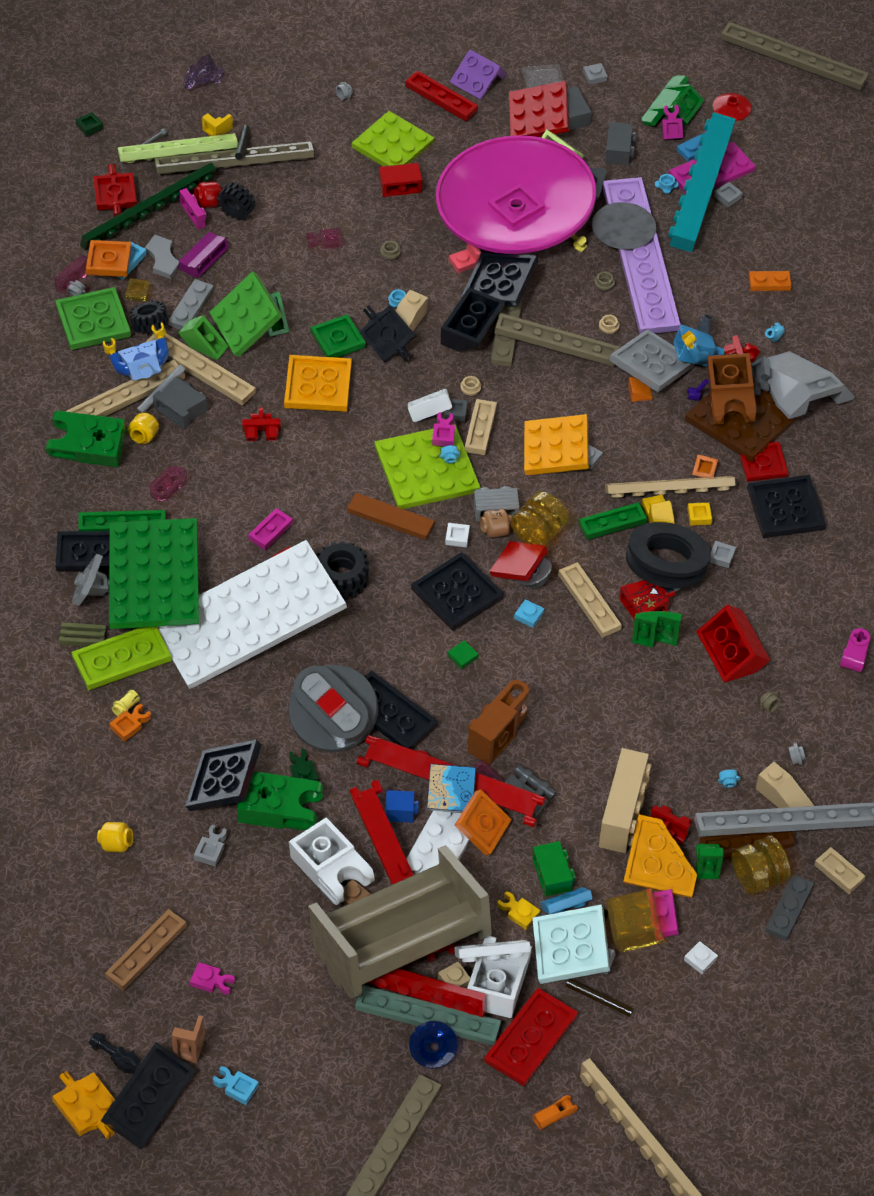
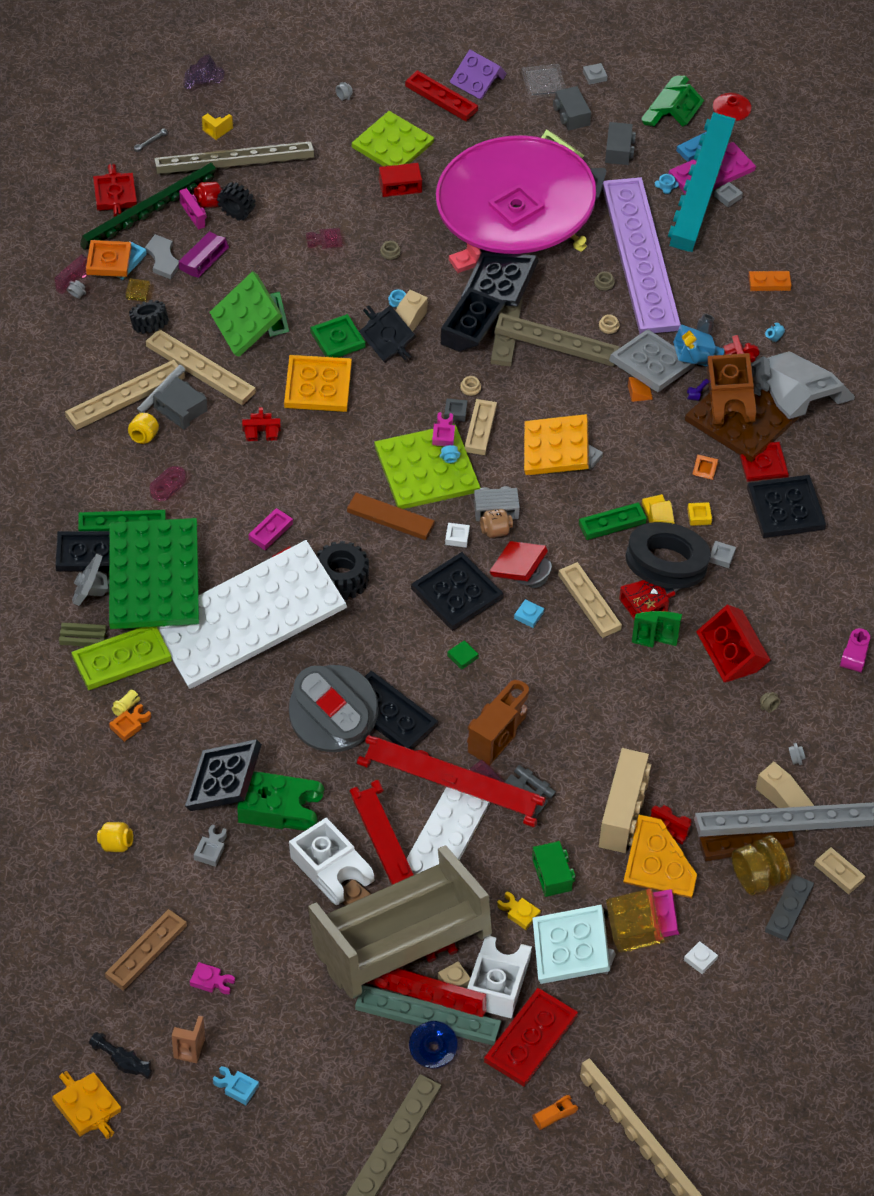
(88, 438): green brick -> none
(89, 124): dark green plate -> none
(92, 318): bright green plate -> none
(140, 360): torso -> none
(148, 1095): black plate -> none
(171, 148): yellowish green plate -> none
(190, 304): light grey plate -> none
(203, 337): bright green slope -> none
(242, 142): pearl dark grey bar -> none
(301, 767): dark green plate -> none
(401, 806): blue brick -> none
(429, 405): white slope -> none
(450, 787): tile -> none
(483, 822): orange plate -> none
(492, 950): white plate -> none
(539, 110): red plate -> none
(540, 519): clear yellow wheel -> none
(574, 898): dark azure plate -> none
(599, 997): dark brown bar -> none
(624, 225): flat silver sticker -> none
(672, 127): dark pink plate -> none
(678, 485): tan plate -> none
(708, 861): green slope -> none
(728, 778): medium azure plate -> none
(795, 56): dark tan plate -> none

